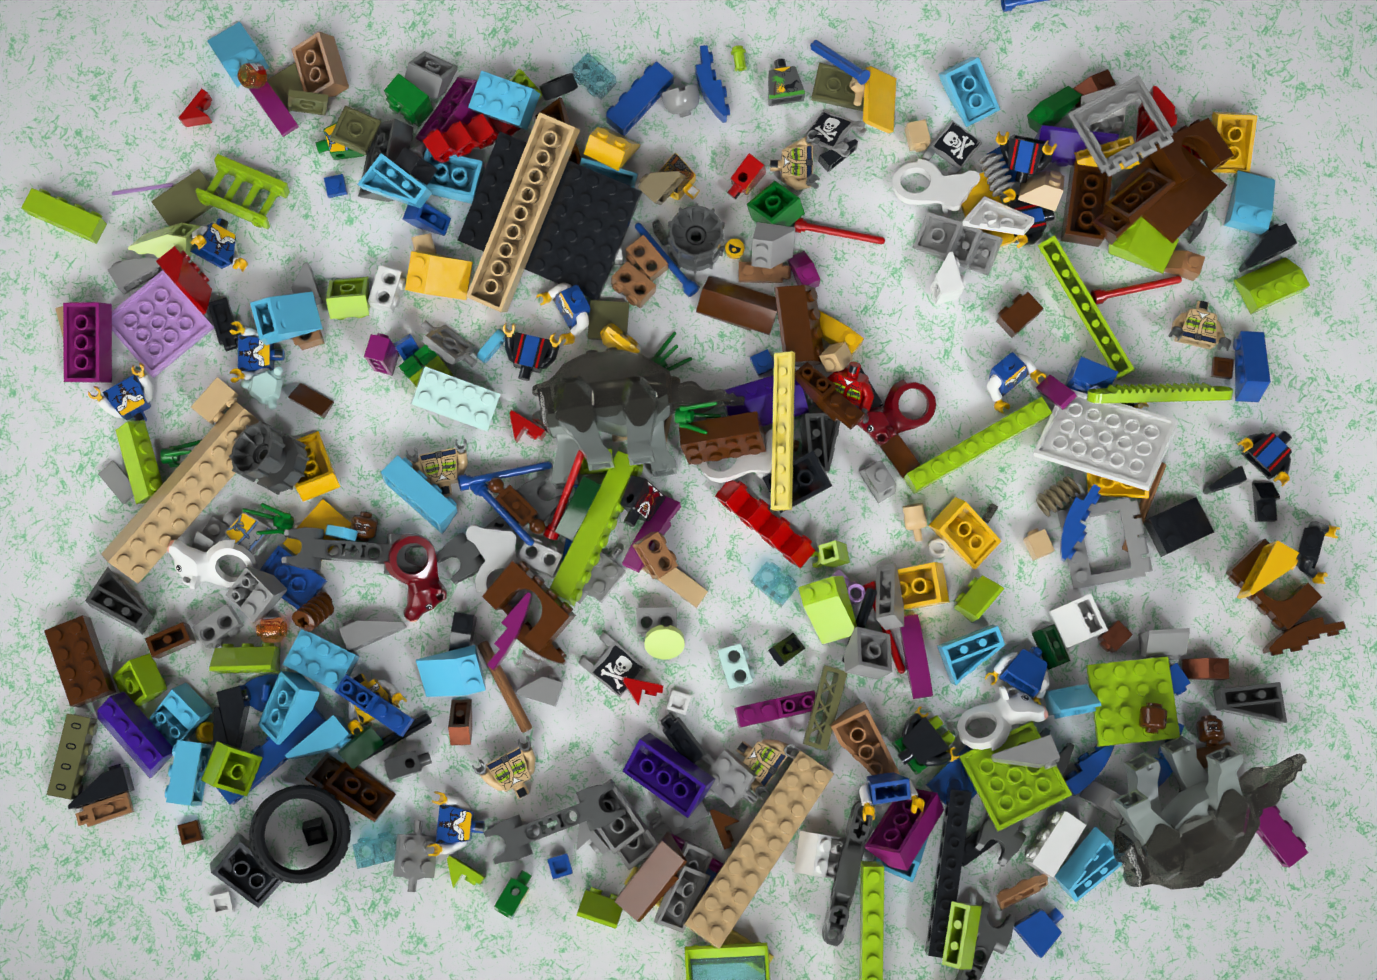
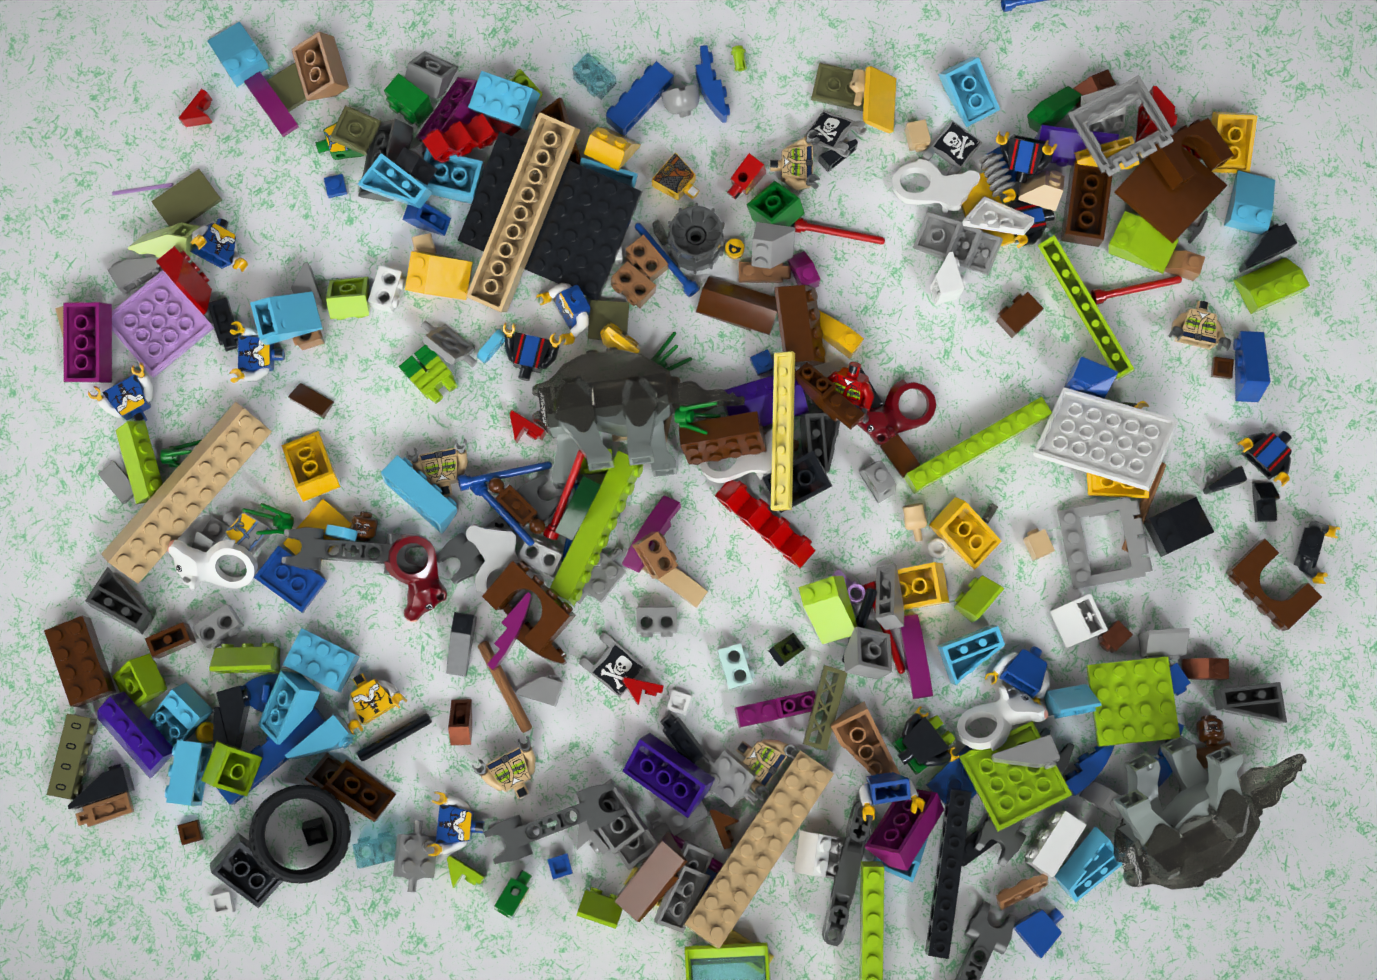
(63, 215): lime brick -> none
(215, 401): tan slope -> none
(243, 174): lime fence -> none
(252, 75): clear orange head -> none
(256, 593): light grey slope -> none
(265, 386): light aqua rock -> none
(269, 457): dark grey piece -> none
(272, 629): clear orange head -> none
(307, 102): olive tile -> none
(313, 612): reddish brown piece -> none
(361, 747): dark green slope -> none
(362, 633): light grey slope -> none
(374, 705): blue slope -> none
(381, 354): magenta brick -> none
(396, 767): dark grey torso -> none
(406, 347): blue plate -> none
(452, 673): medium azure slope -> none
(455, 398): light aqua brick -> none
(529, 662): clear brick -> none
(558, 86): black tyre -> none
(640, 500): black torso -> none
(660, 185): dark tan slope -> none
(664, 642): yellowish green tile -> none
(771, 588): clear light blue brick -> none
(784, 84): dark grey torso -> none
(831, 555): lime brick -> none
(836, 357): tan brick -> none
(841, 62): blue axle -> none
(961, 935): lime brick -> none
(1007, 375): torso -> none
(1051, 646): dark green slope -> none
(1056, 391): magenta tile -> none
(1057, 494): dark tan piece -> none
(1073, 529): blue slope -> none
(1132, 204): reddish brown slope -> none
(1153, 717): reddish brown head -> none
(1159, 393): lime gear -> none
(1271, 564): yellow slope -> none
(1279, 837): magenta brick -> none
(1300, 635): reddish brown slope -> none

